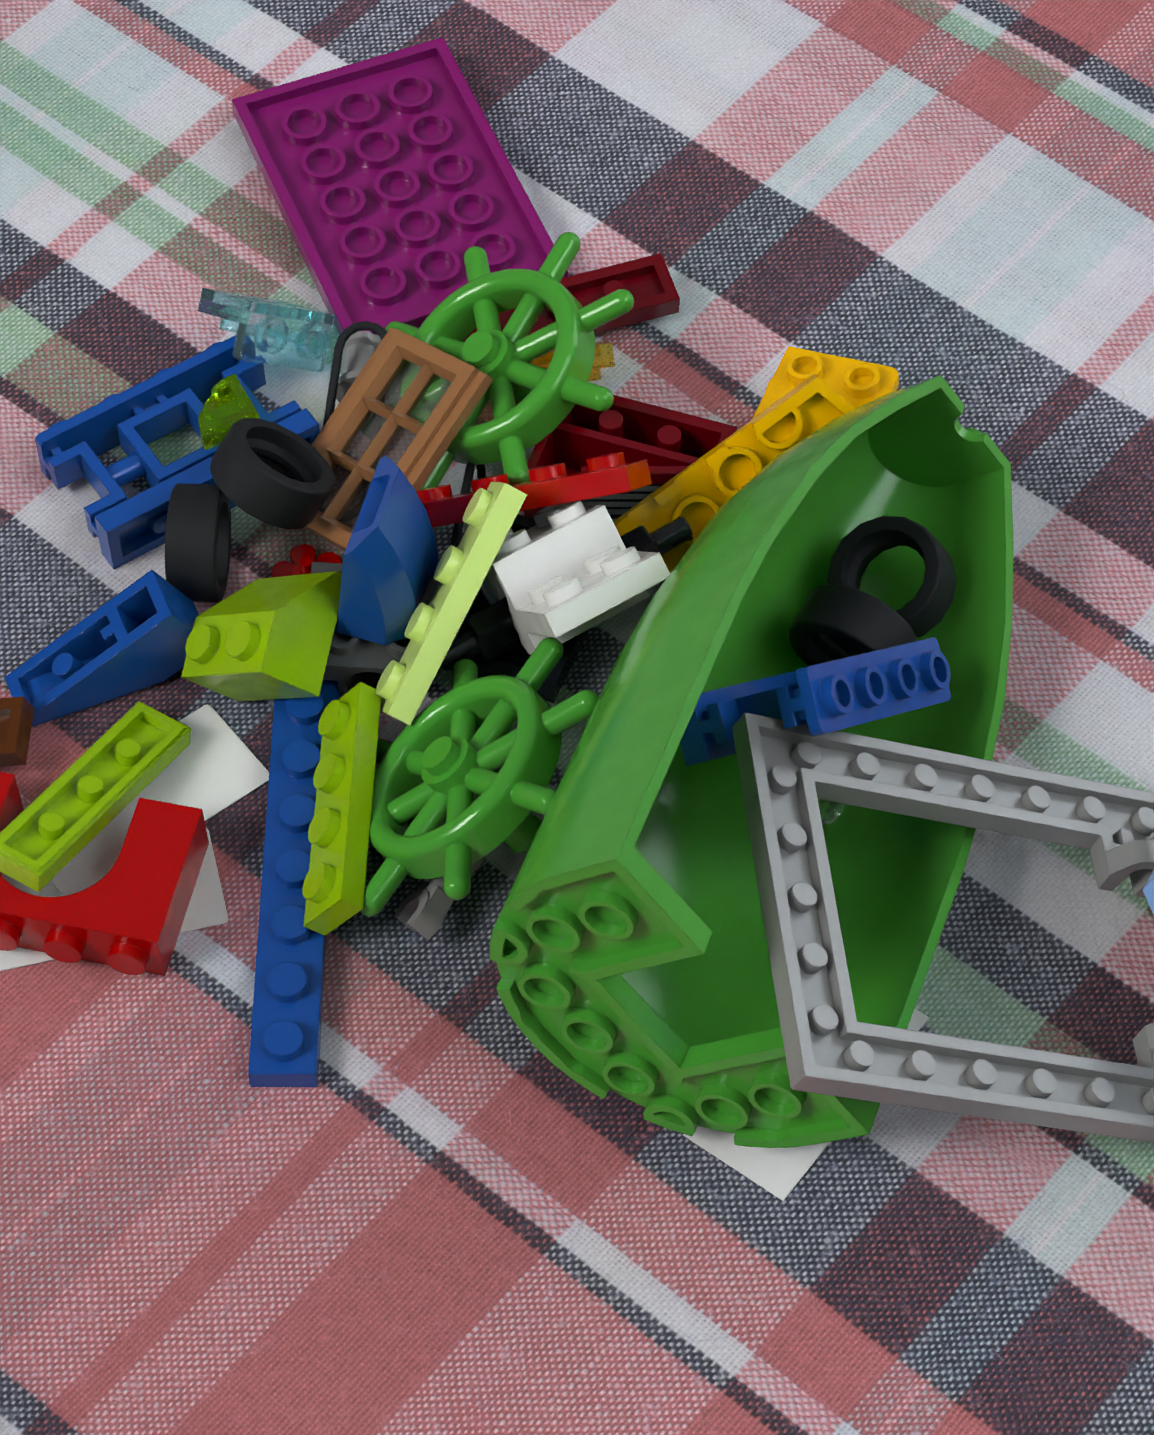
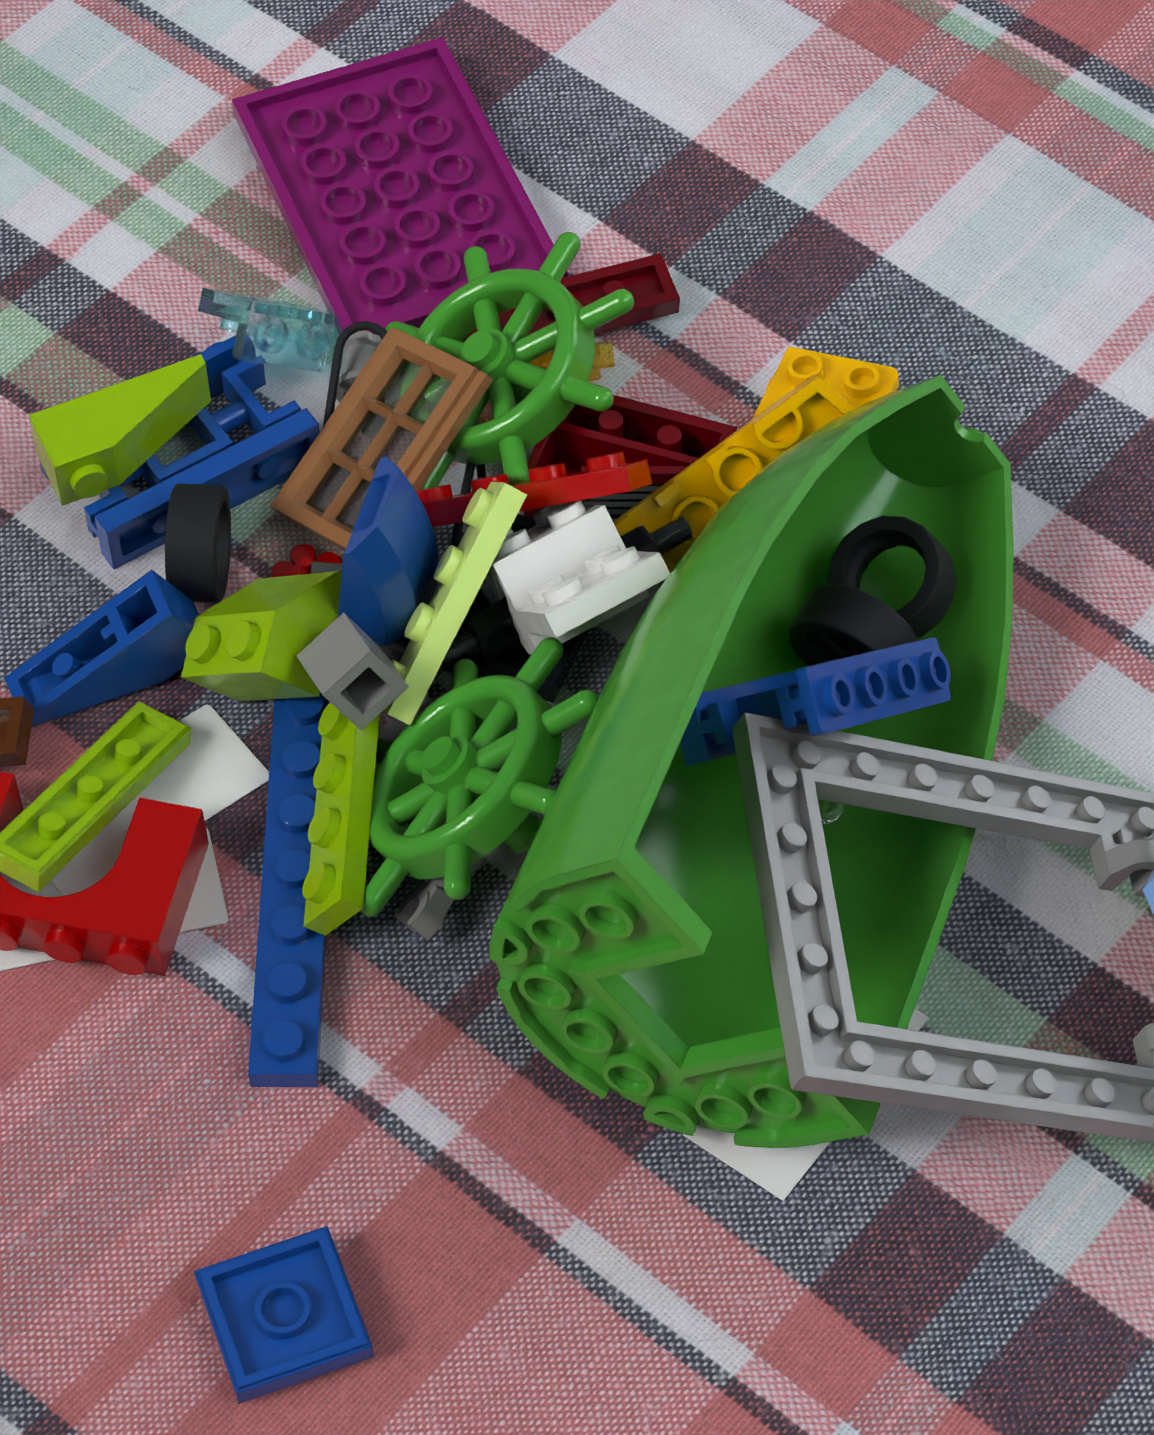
(113, 431): none -> lime slope
(223, 409): clear neon green tile -> none
(272, 473): black tyre -> none
(283, 1314): none -> blue plate
(352, 671): none -> light grey brick

